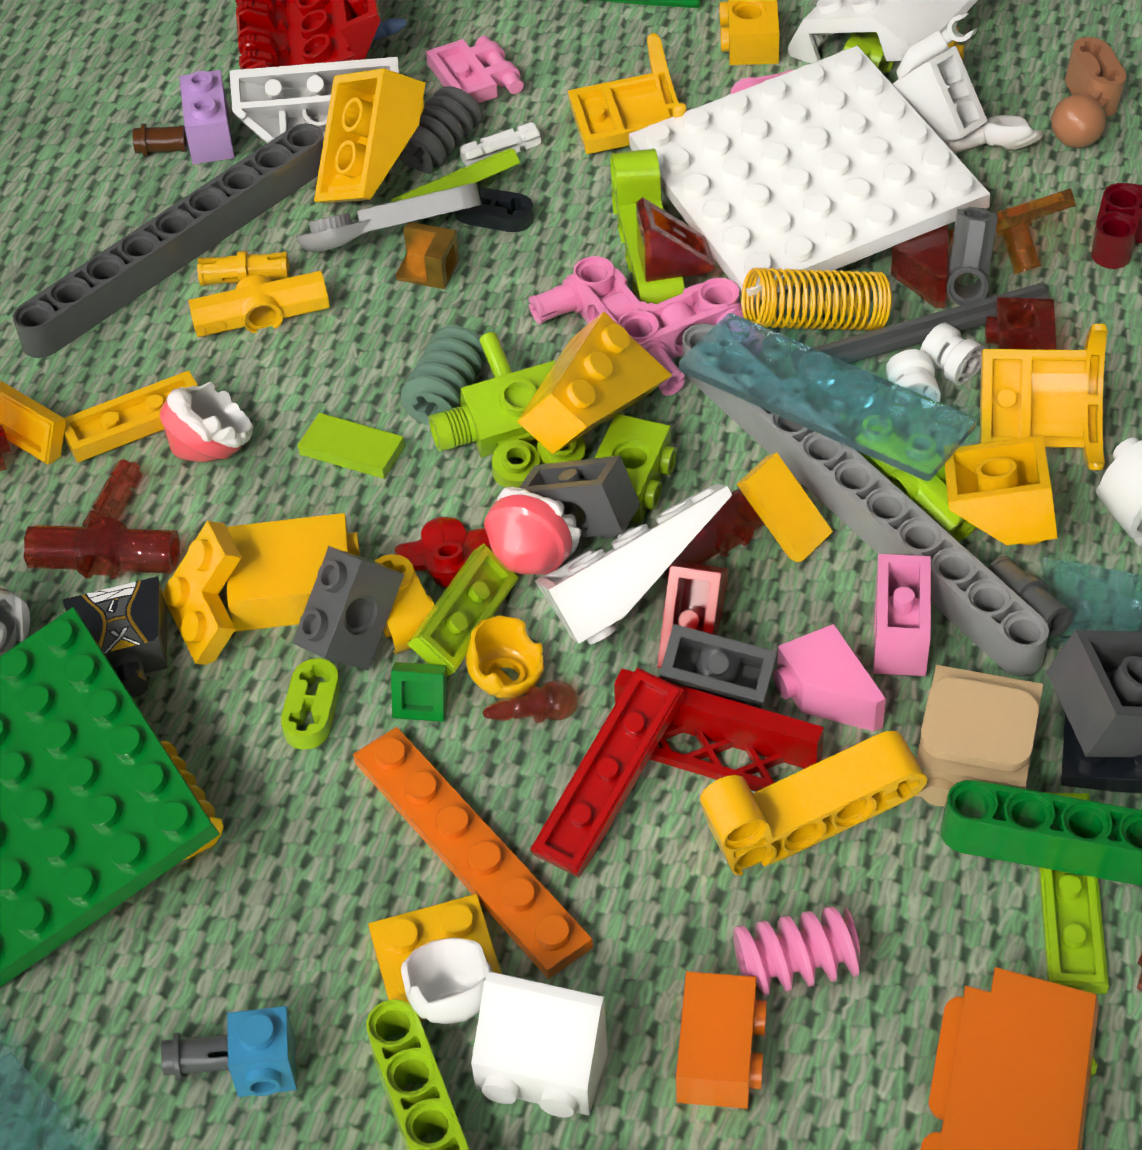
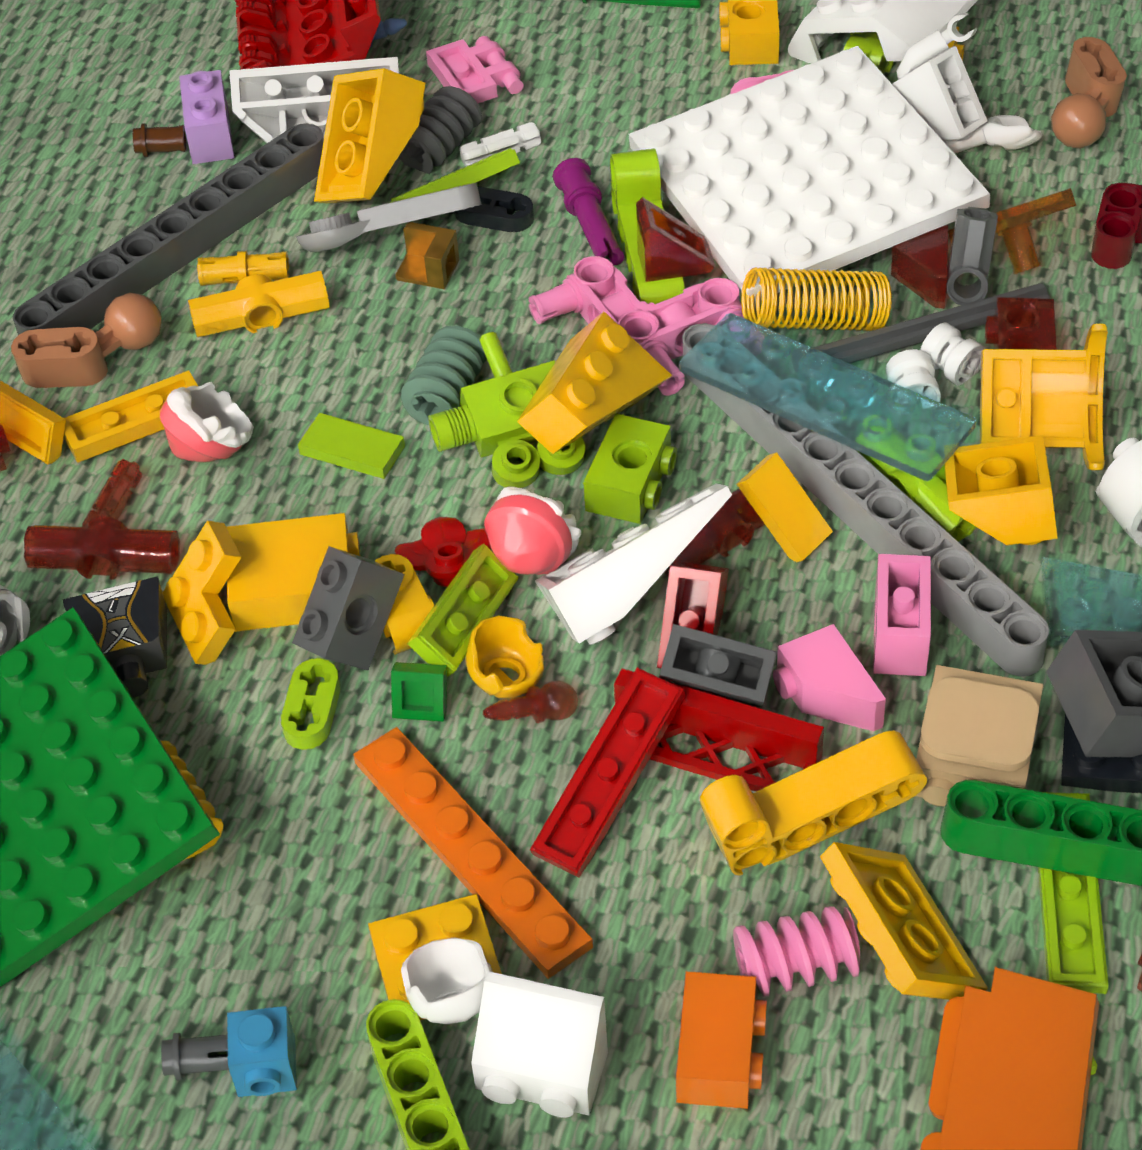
(77, 353): none -> nougat beam
(584, 200): none -> magenta pin
(591, 490): dark grey brick -> none
(616, 108): yellow piece -> none
(901, 922): none -> yellow plate
(1034, 593): dark grey pin -> none

